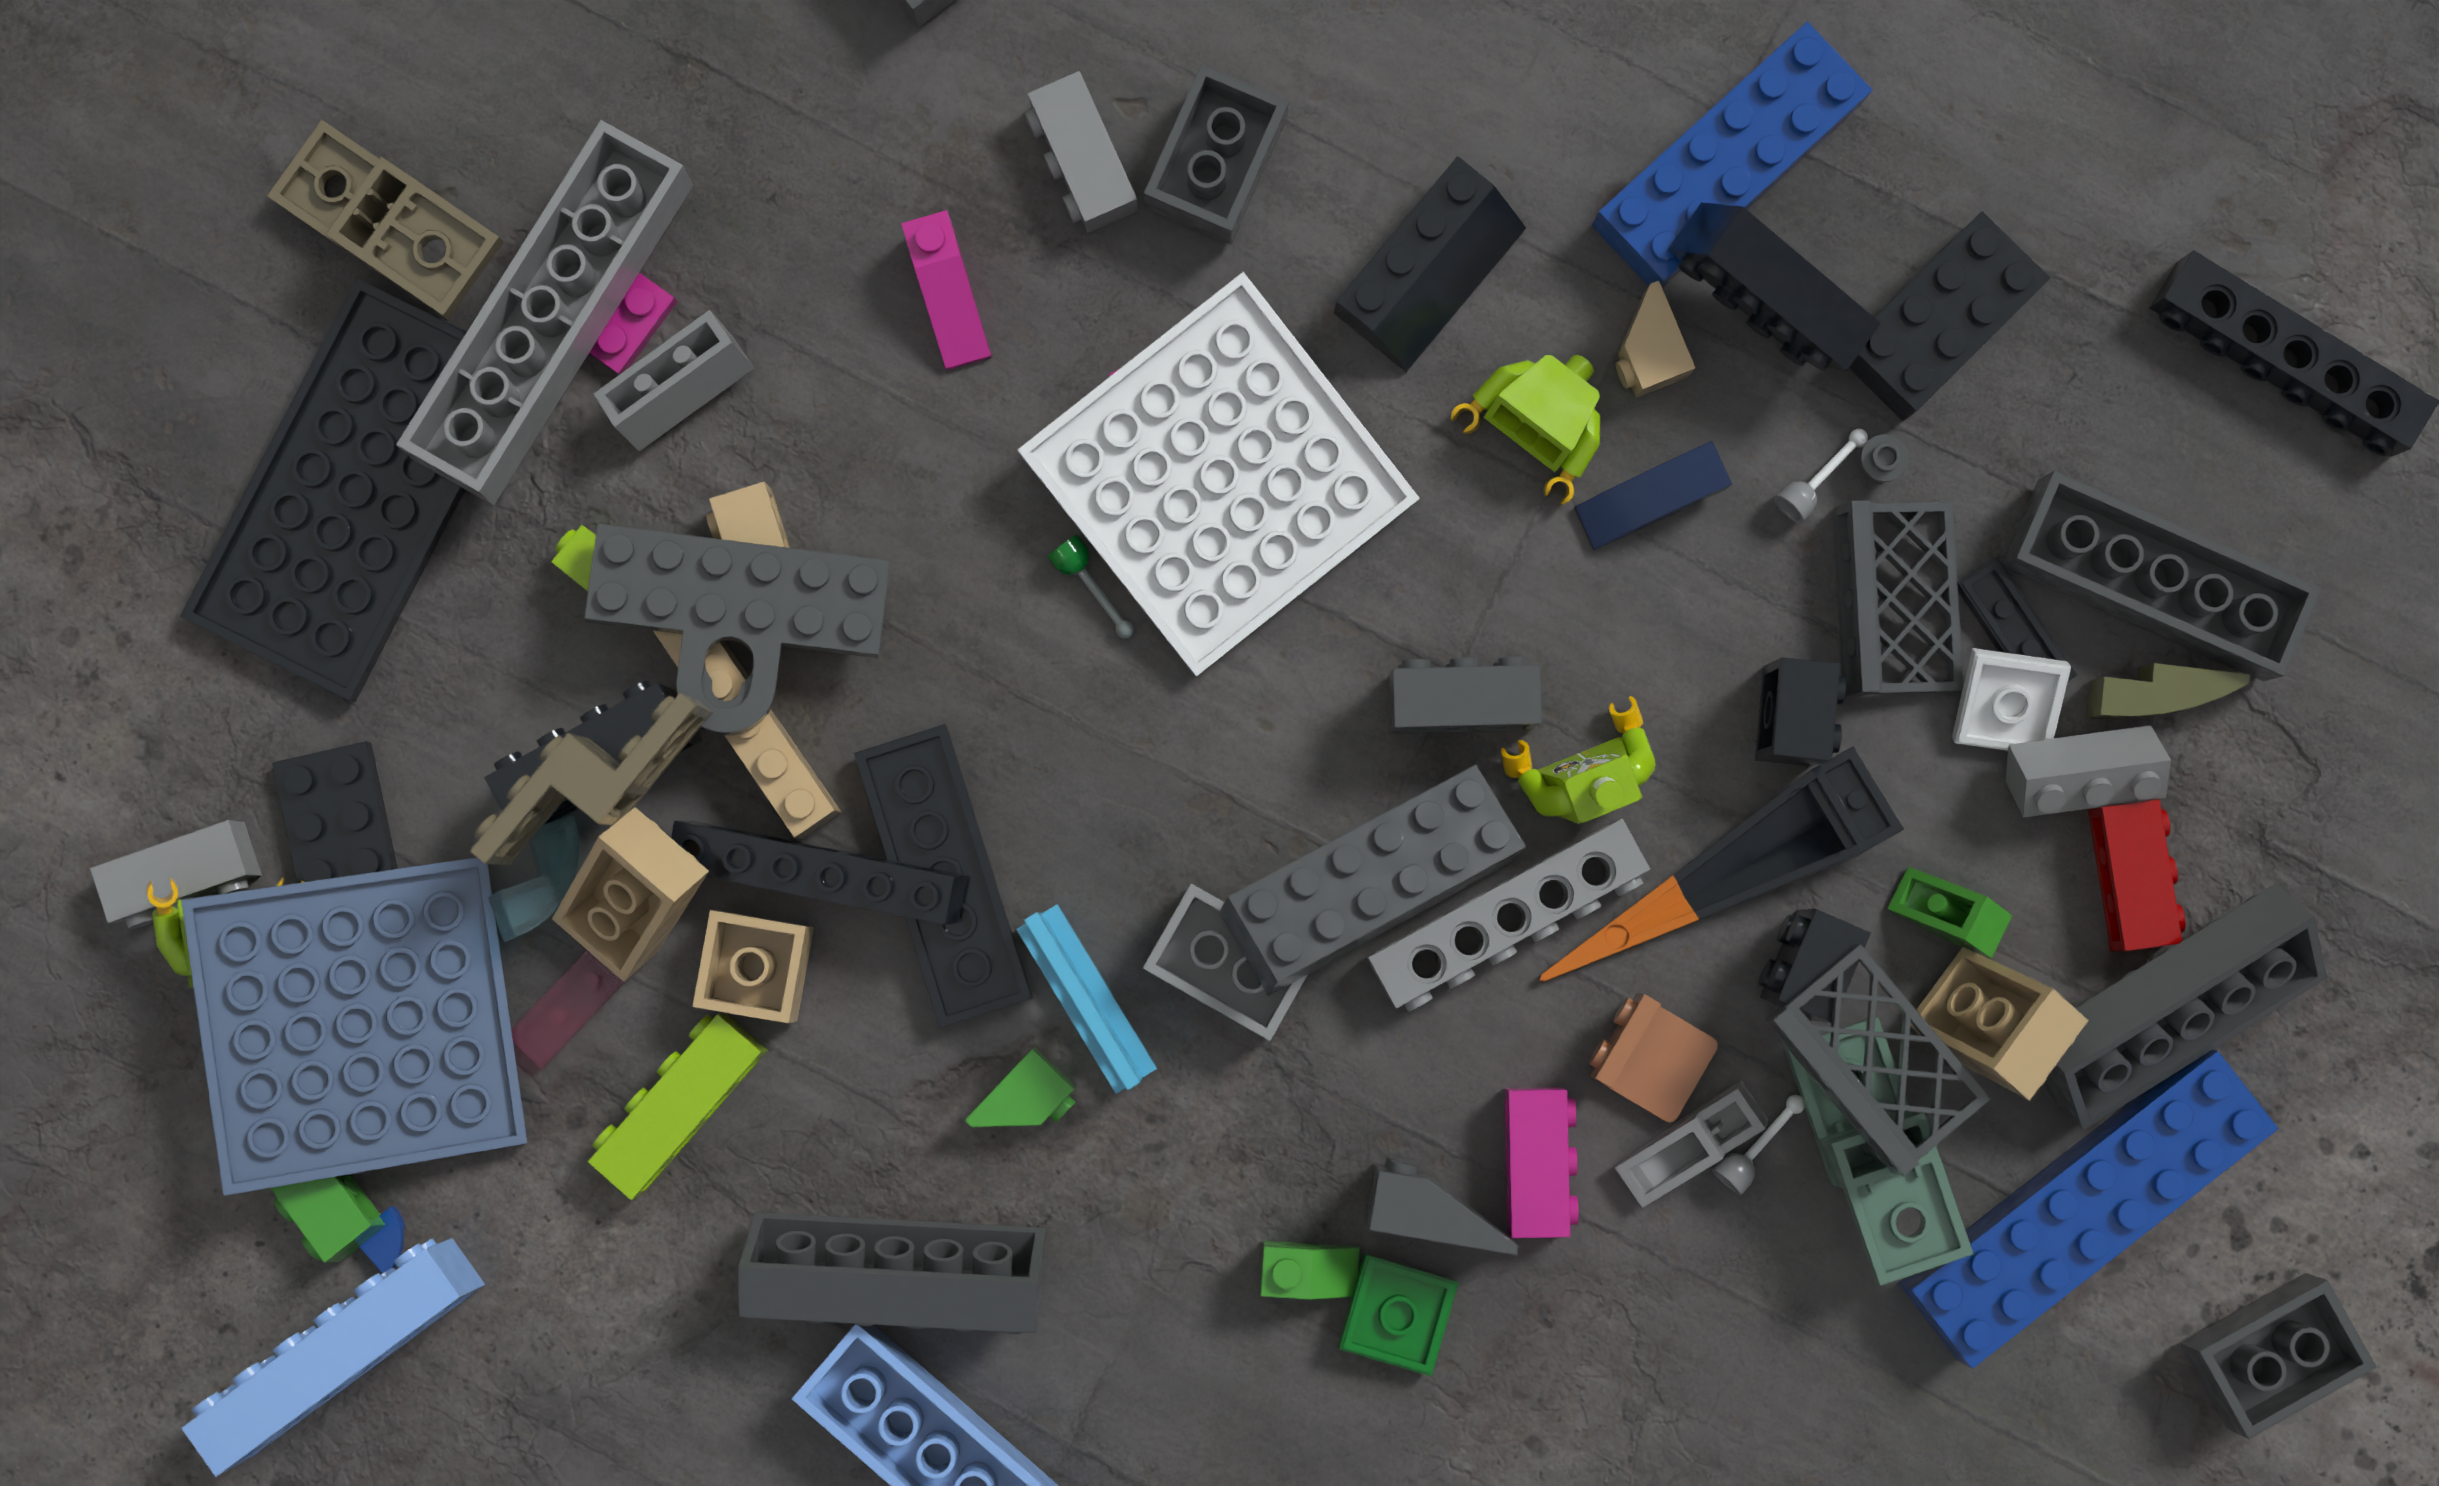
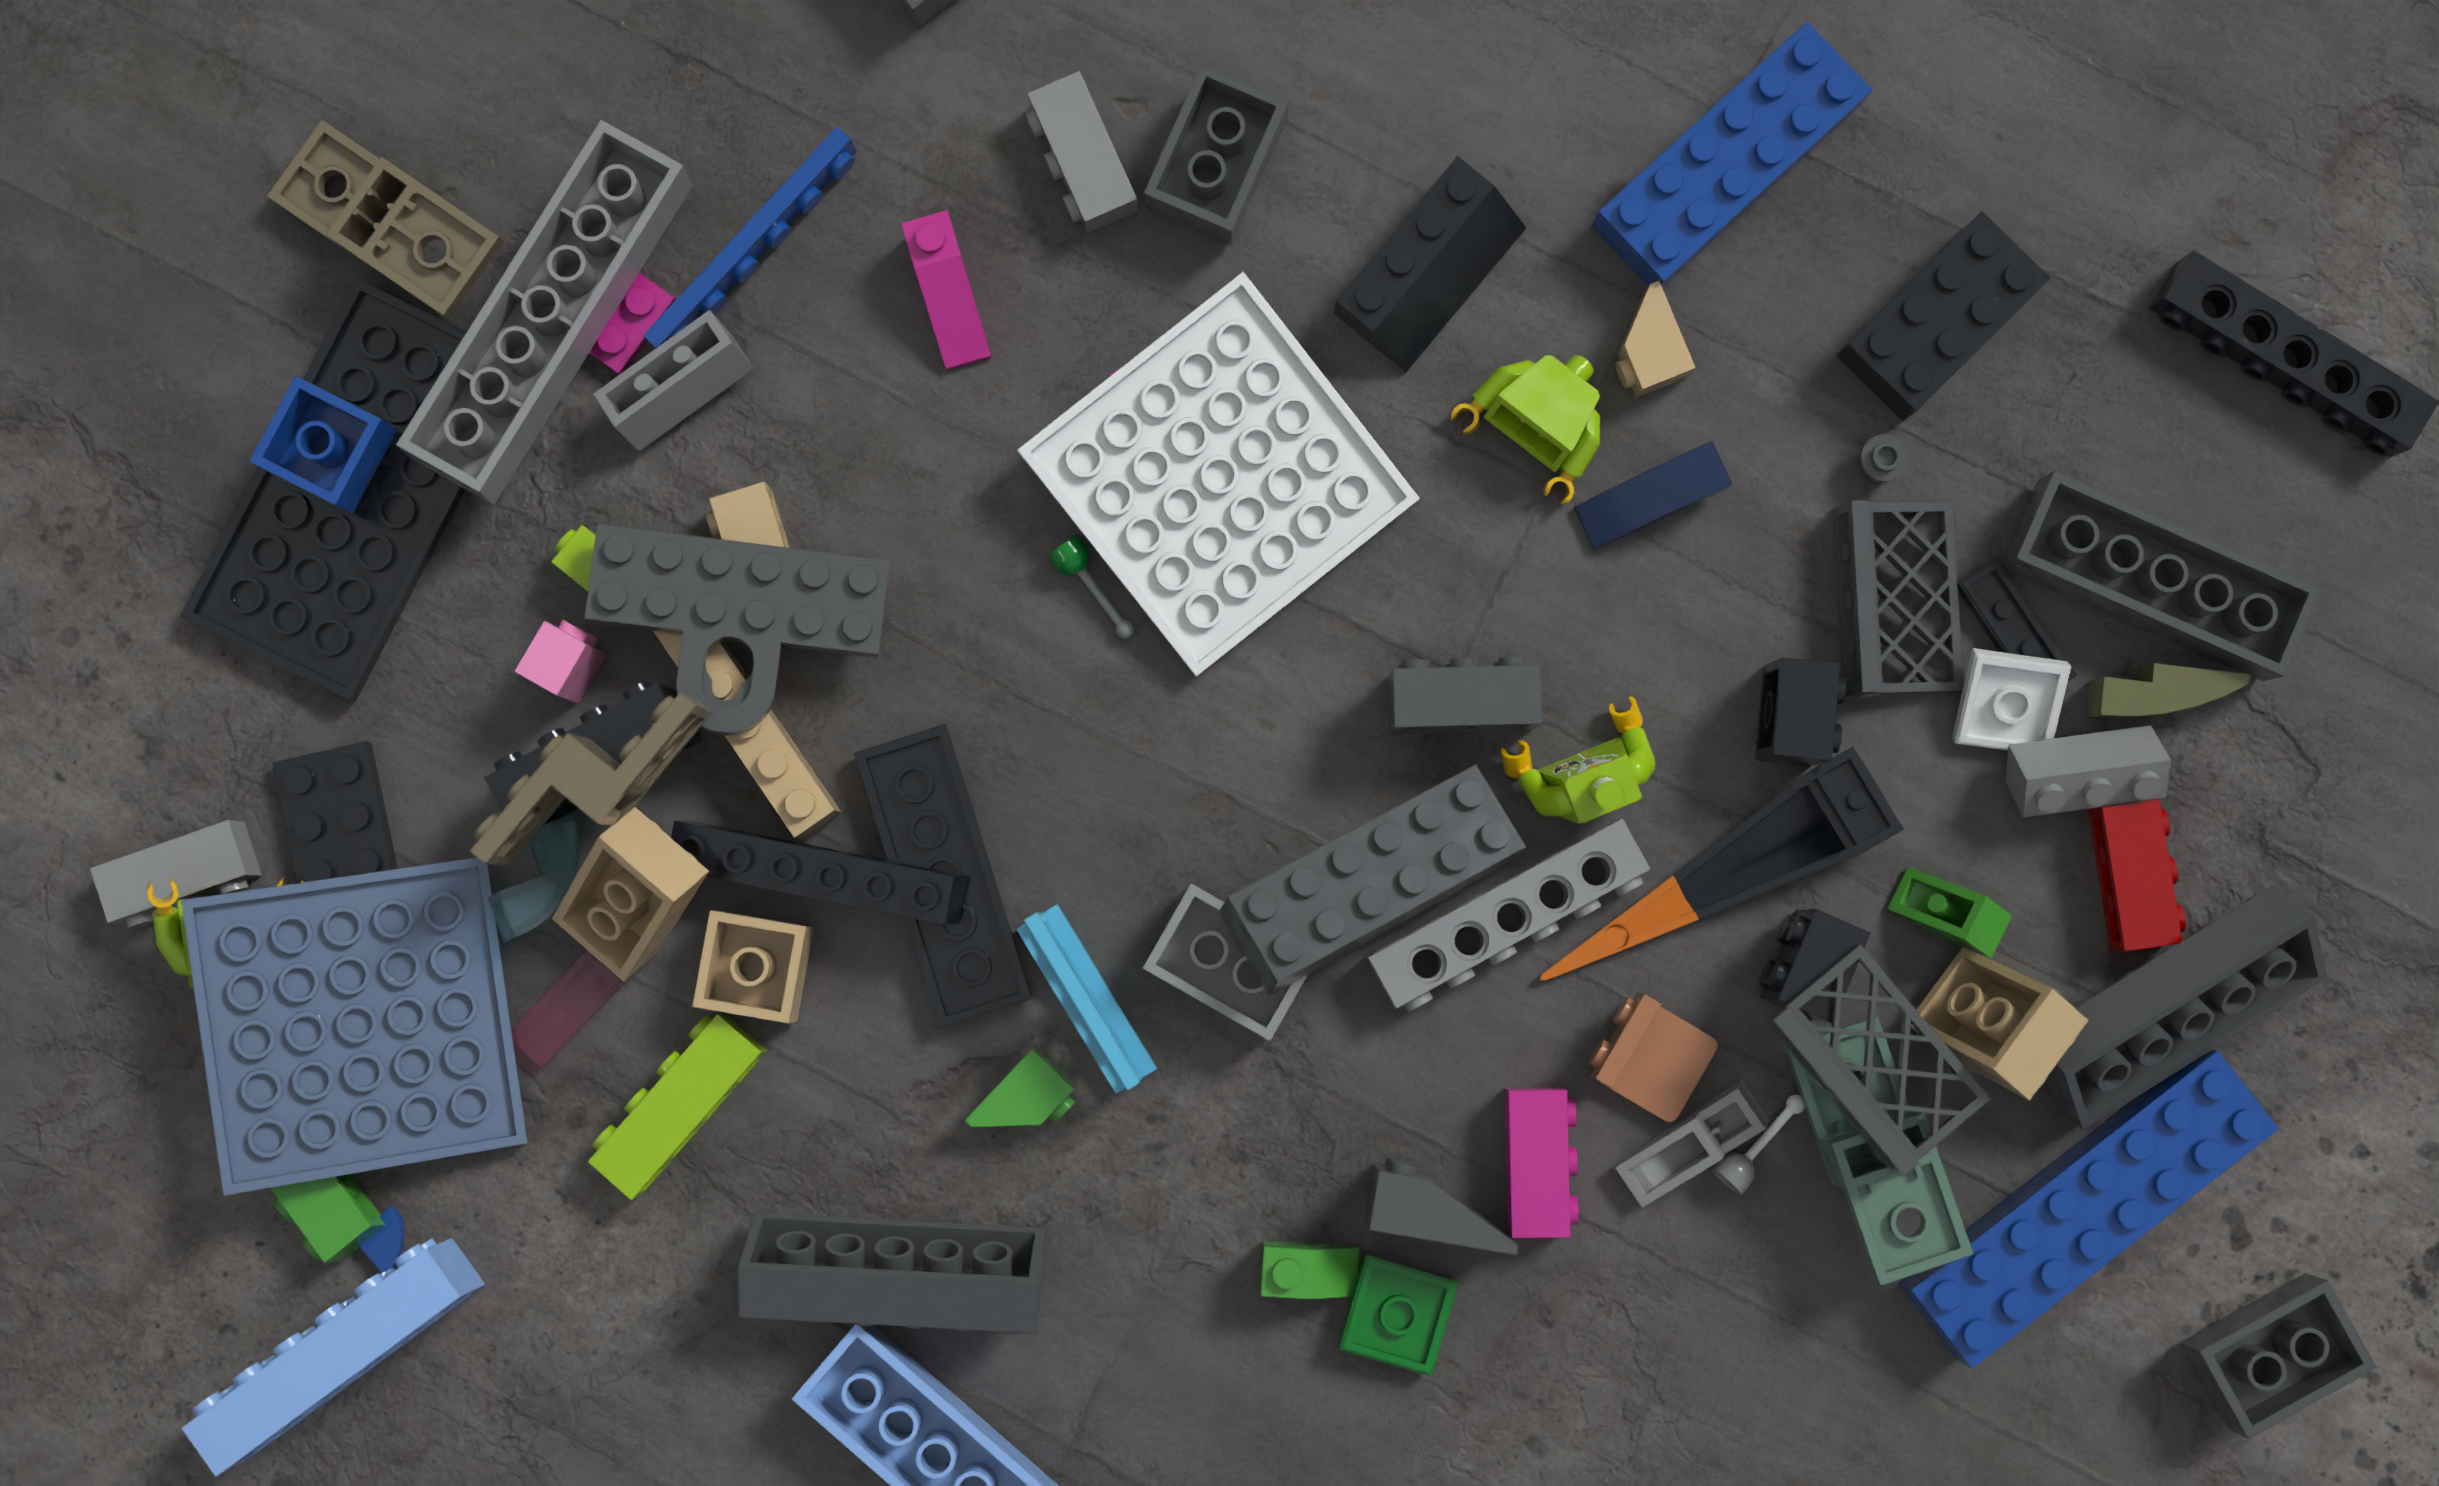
(323, 444): none -> blue brick
(562, 660): none -> bright pink brick
(764, 230): none -> blue plate
(1772, 287): black brick -> none
(1799, 498): hinge -> none

